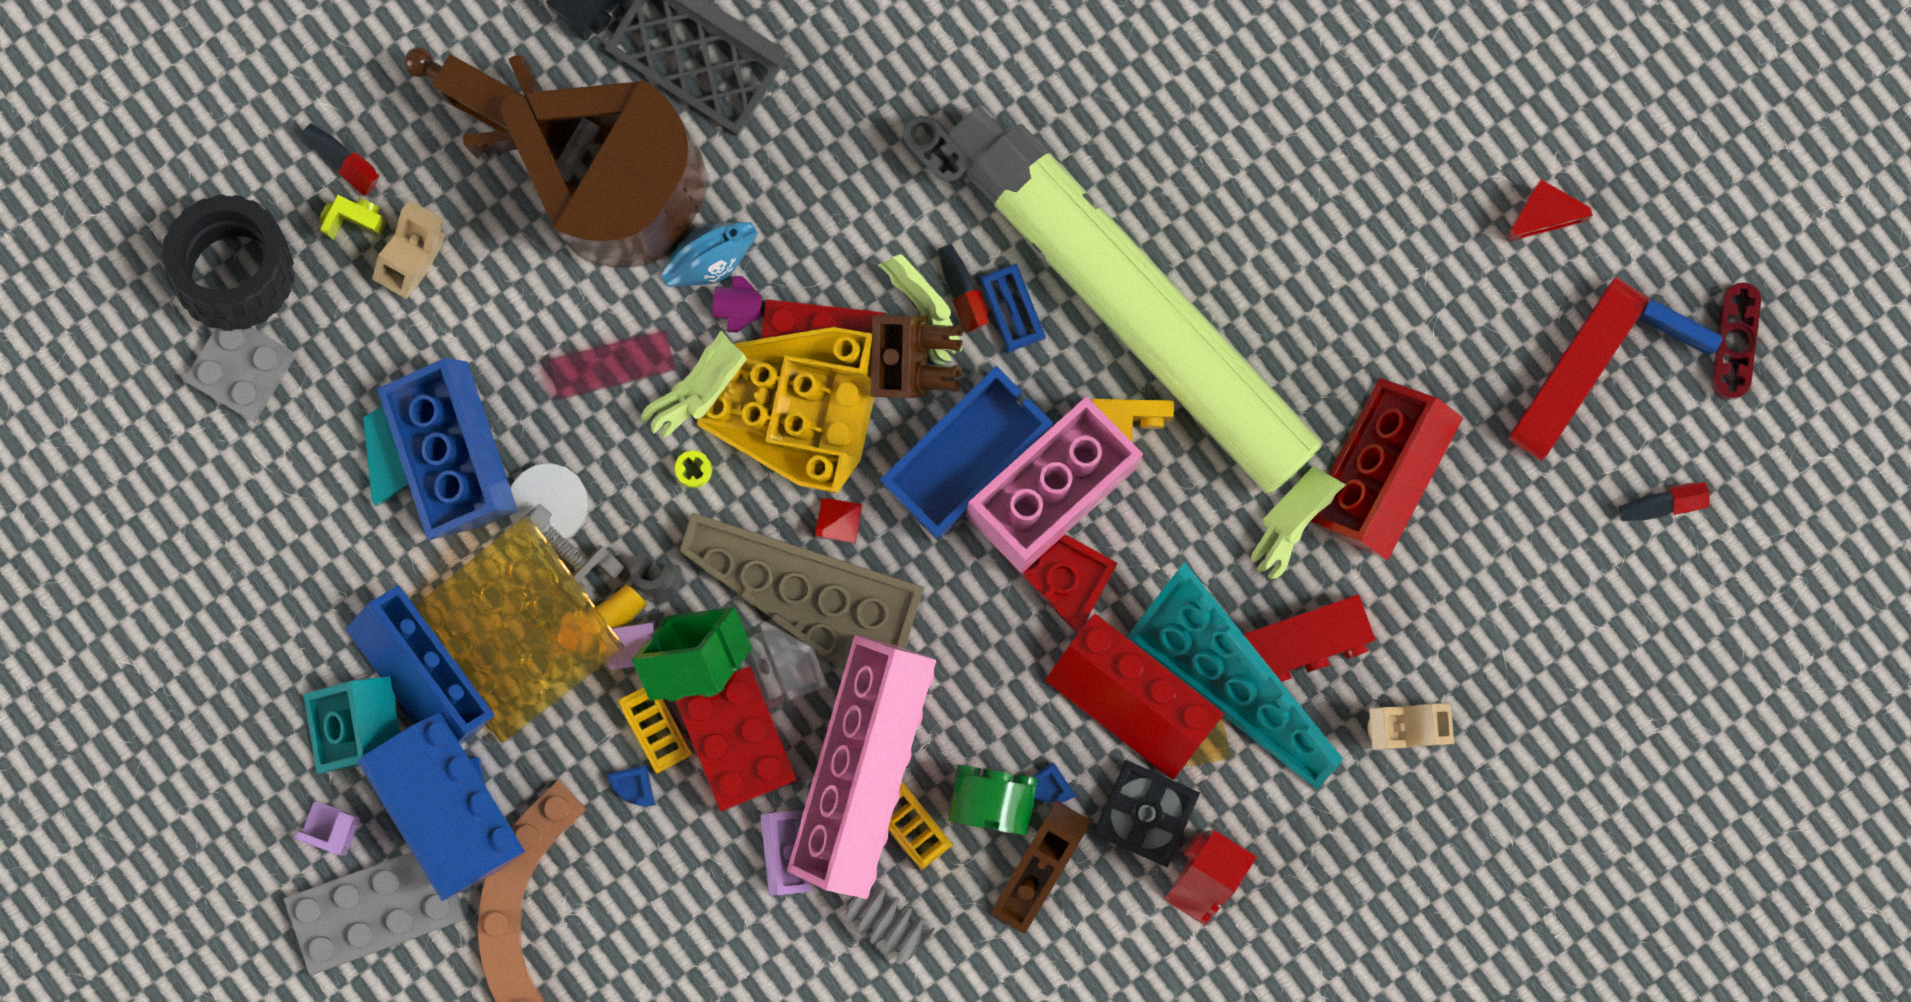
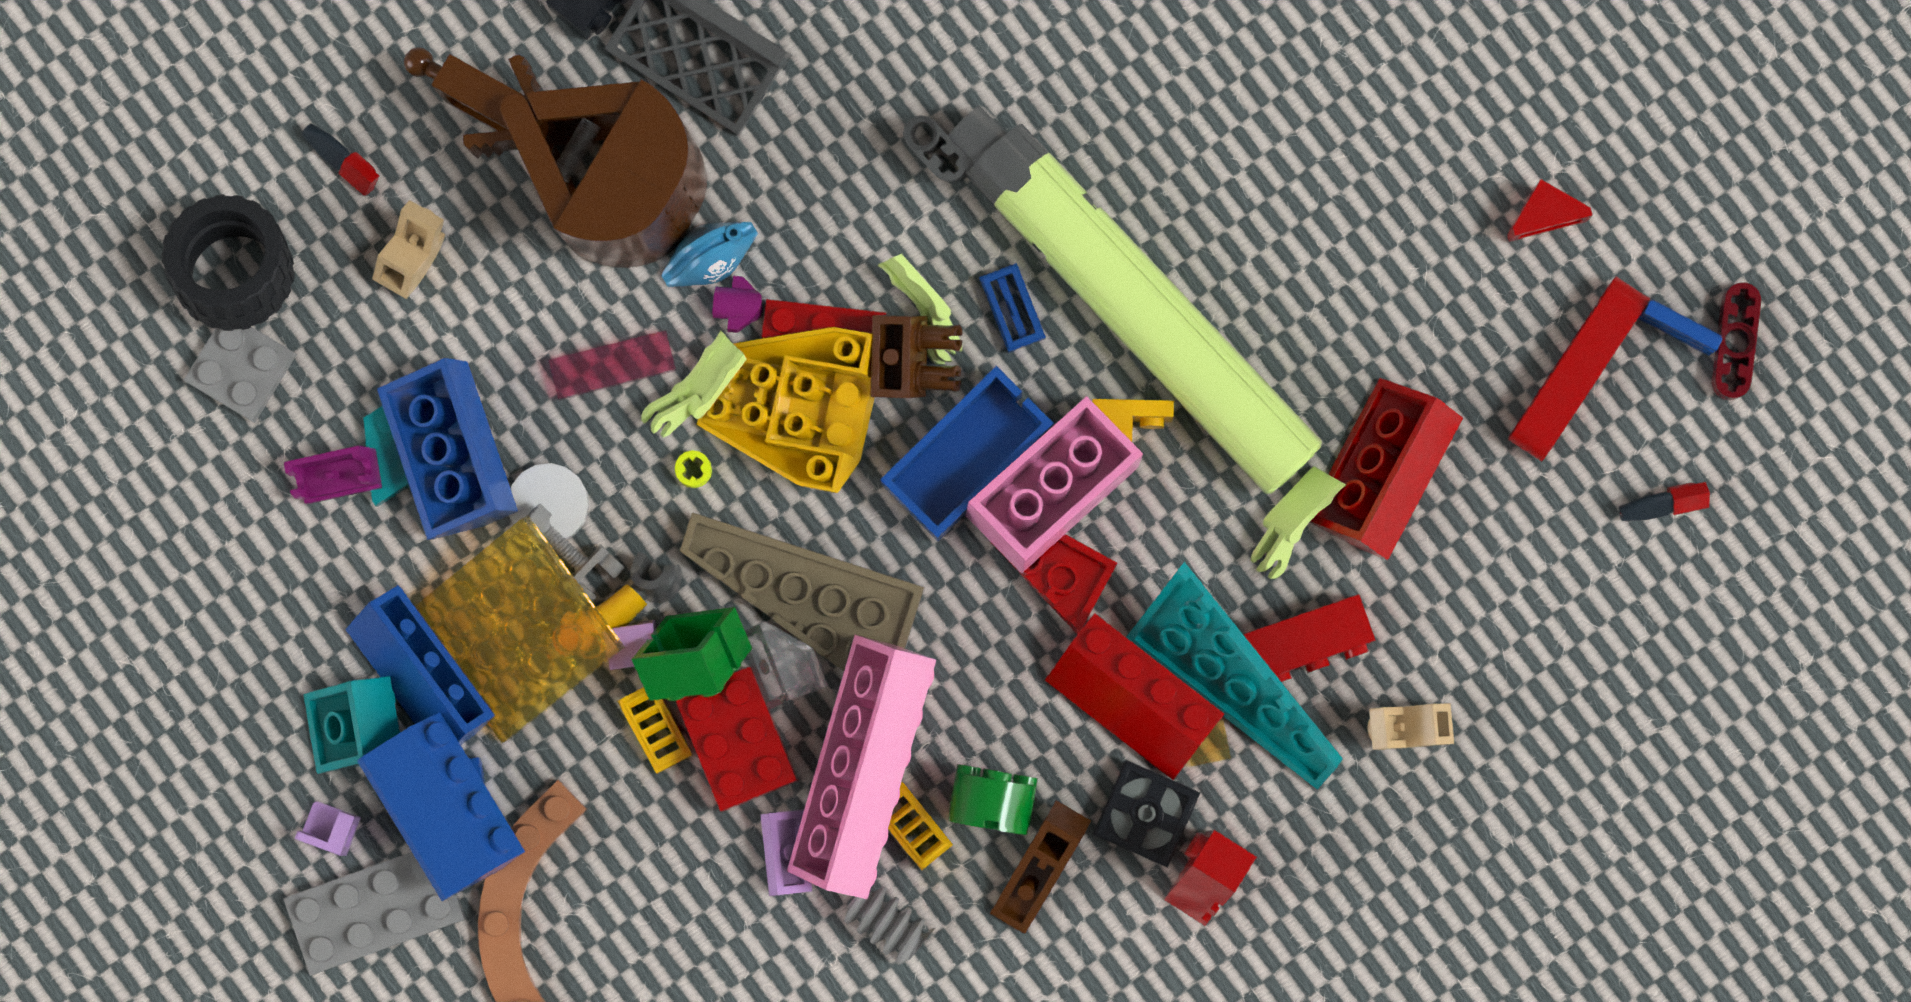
(334, 474): none -> magenta hinge
(360, 213): neon yellow bracket -> none
(633, 785): blue tile -> none
(838, 520): red slope -> none
(967, 301): piece -> none
(1052, 786): blue tile -> none

